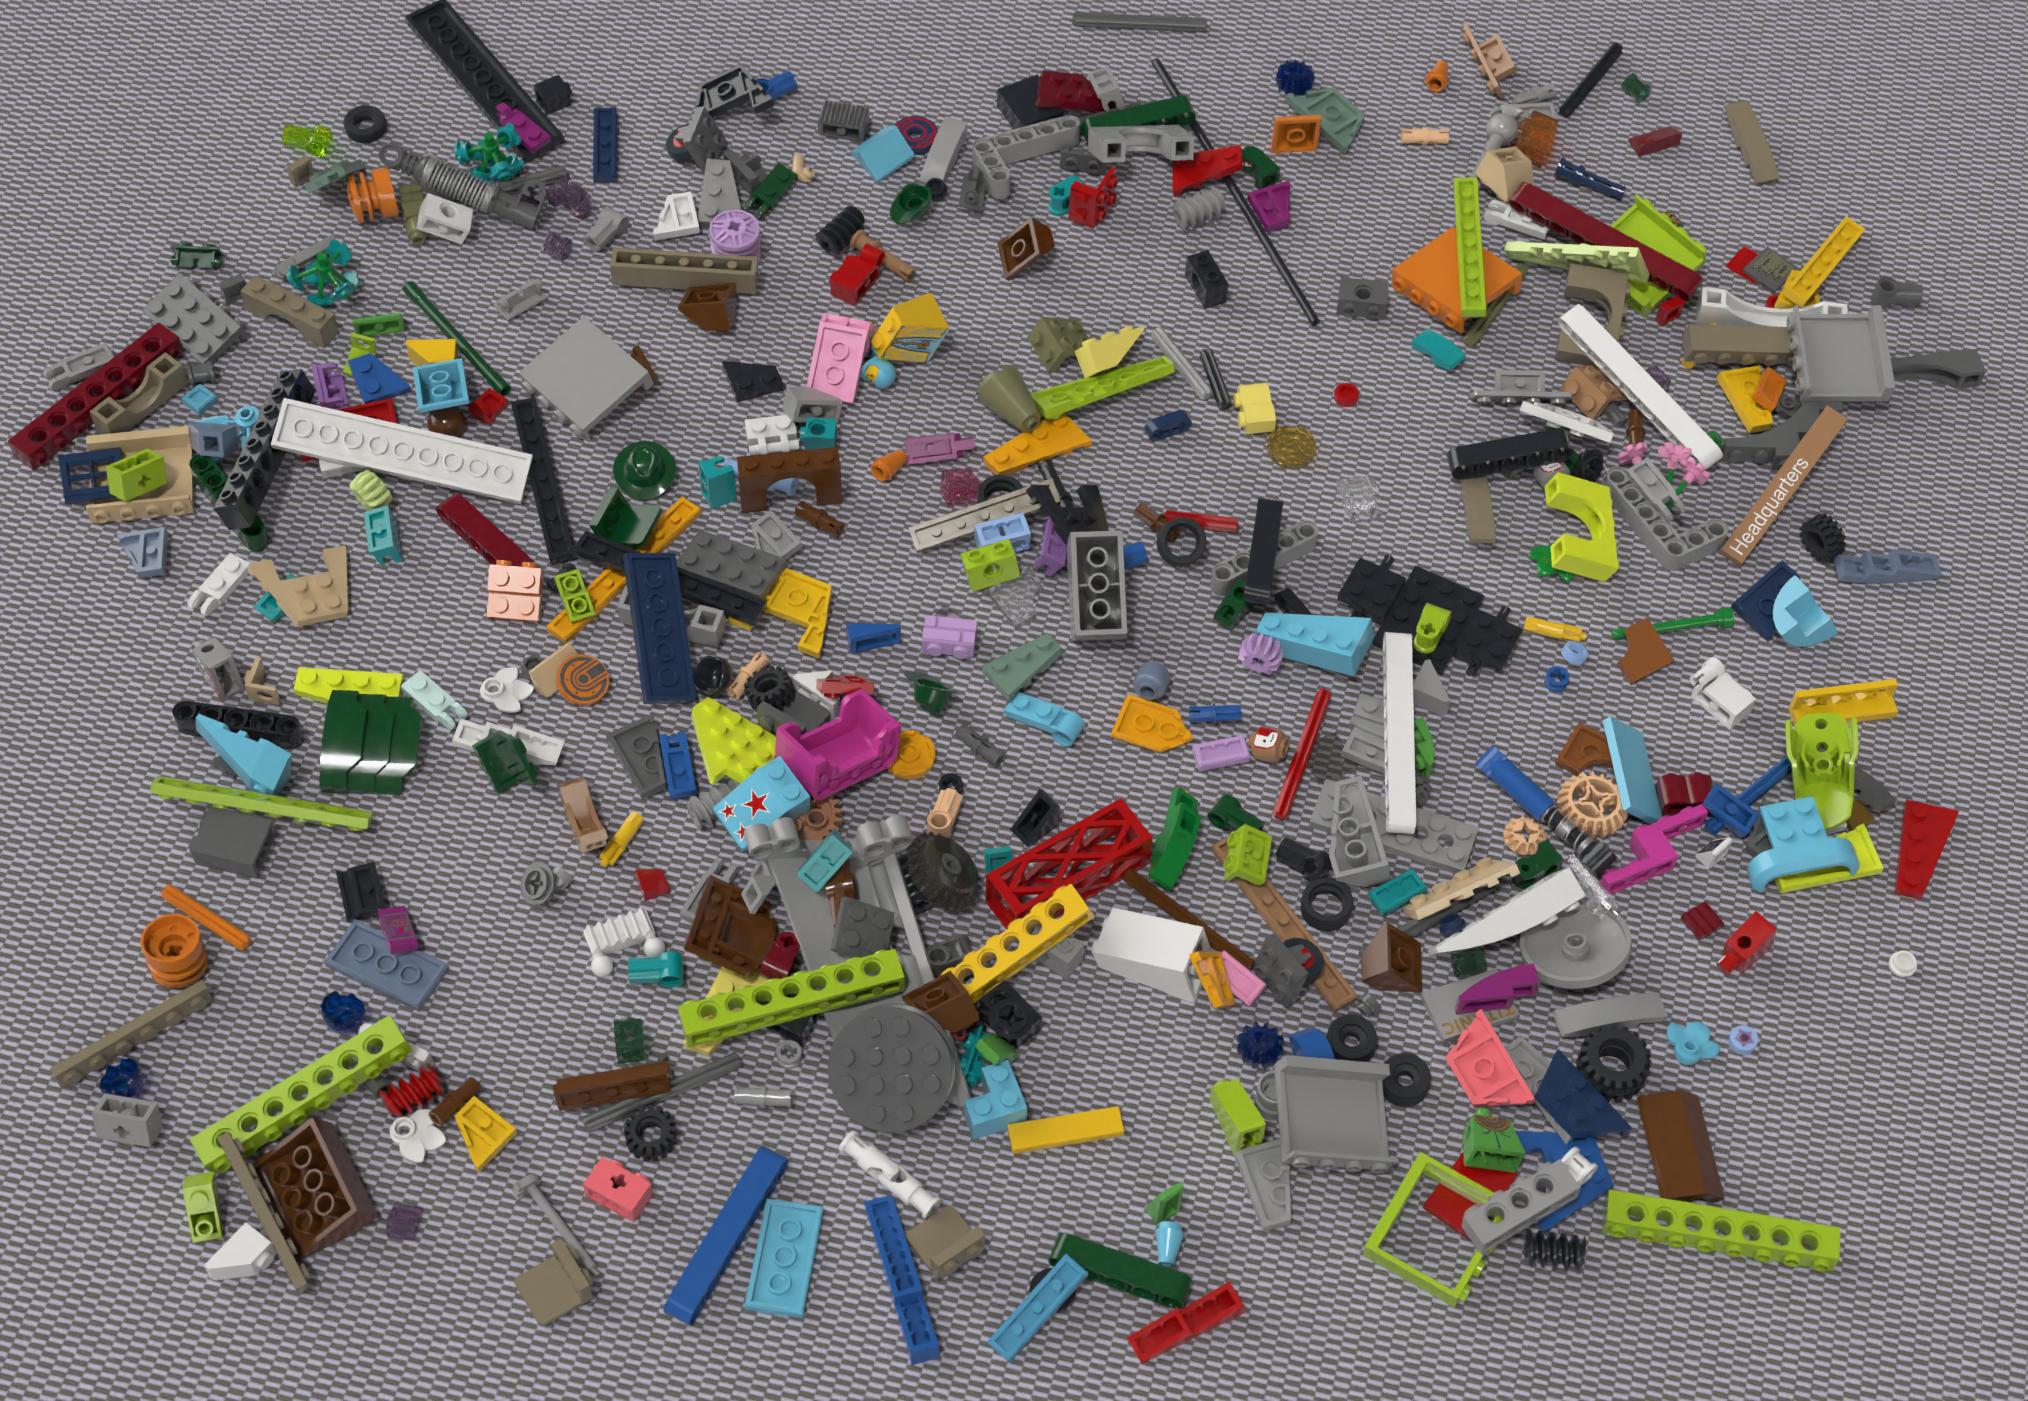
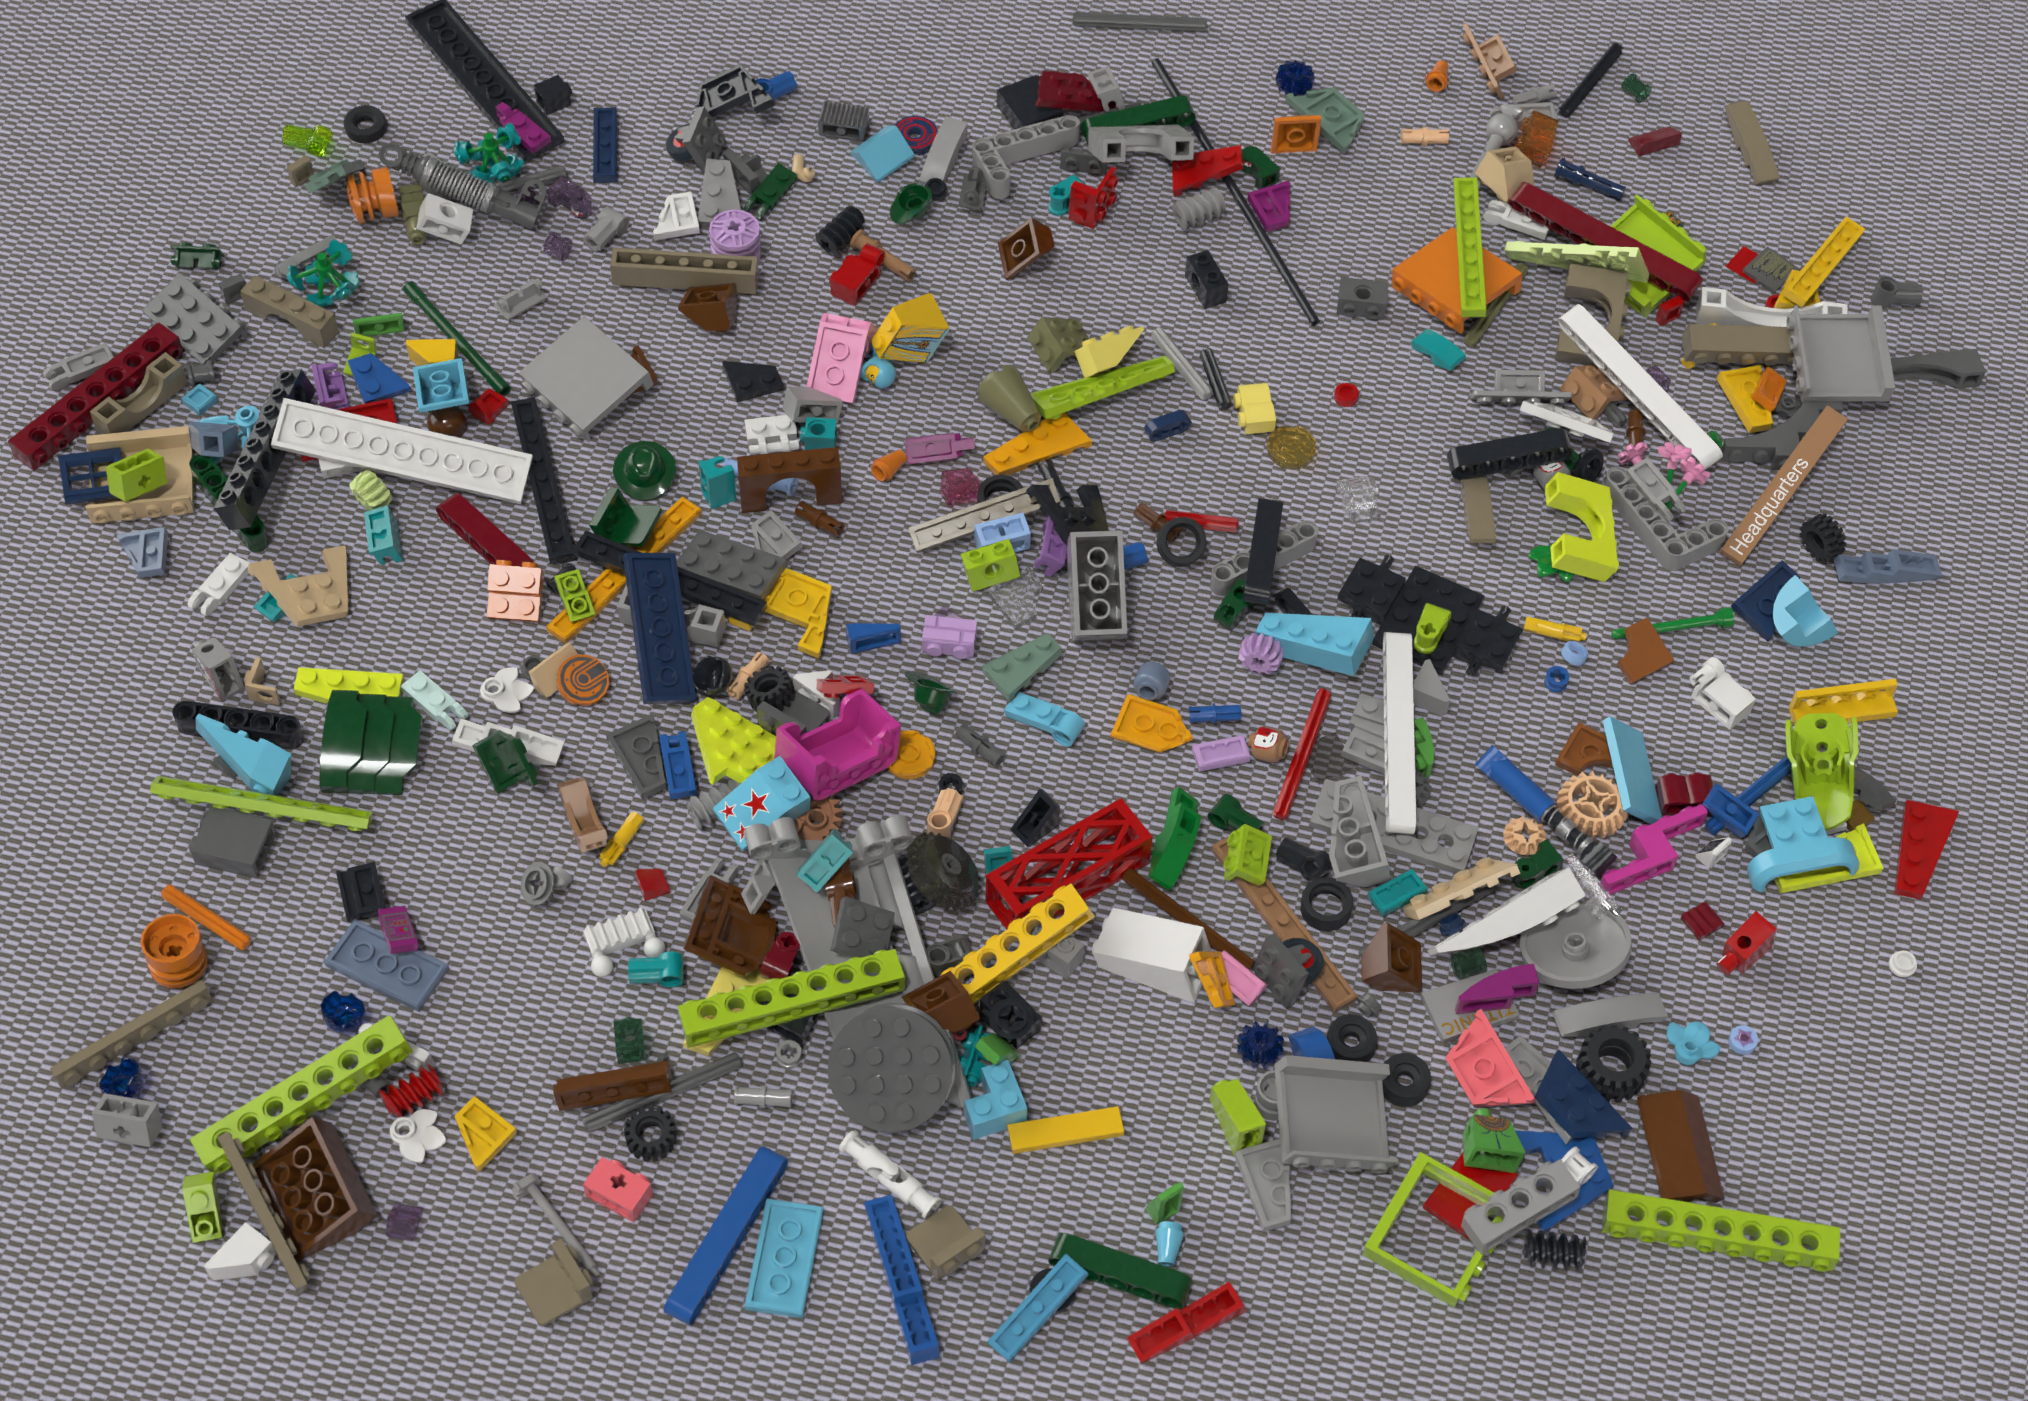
(455, 1101): reddish brown pin -> none

